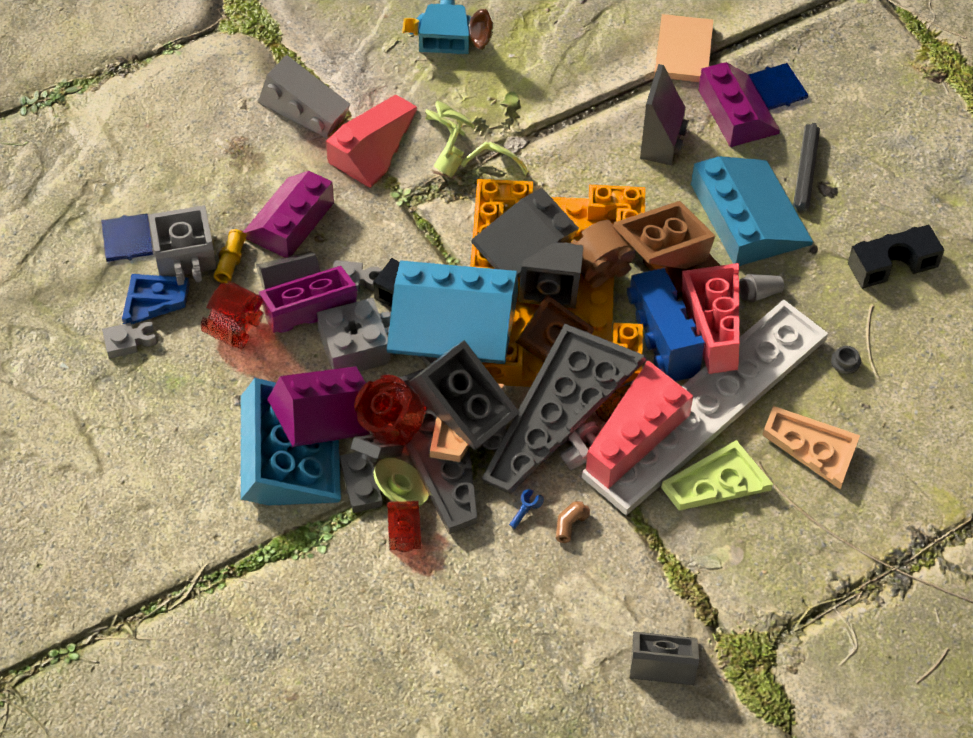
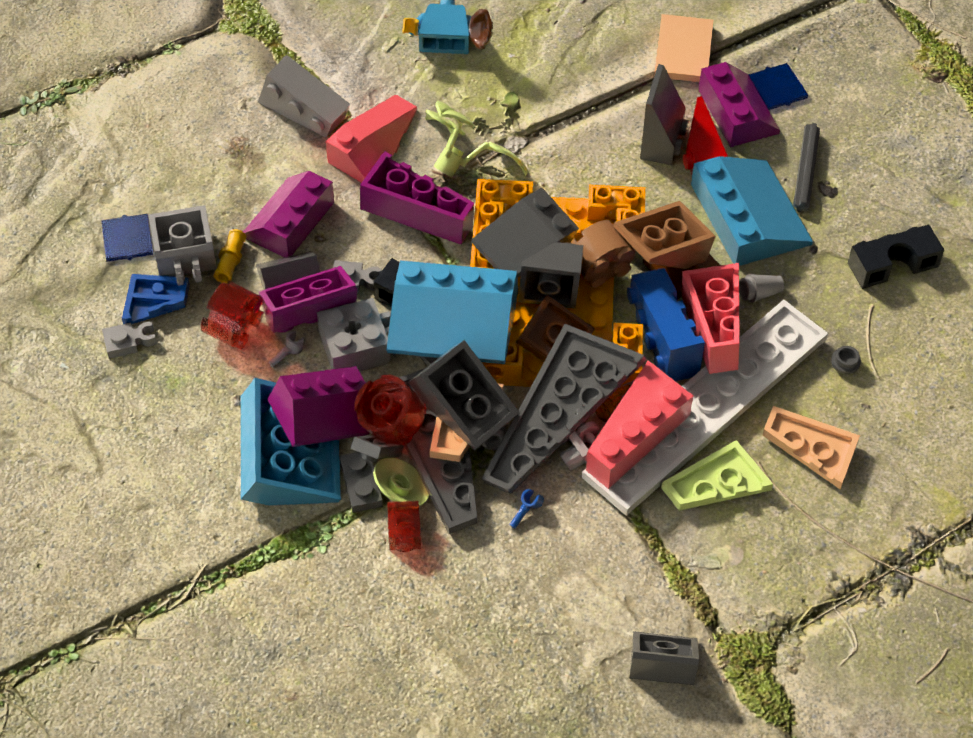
(291, 347): none -> light grey hand
(415, 201): none -> magenta wedge
(567, 517): medium nougat arm -> none
(703, 138): none -> red slope

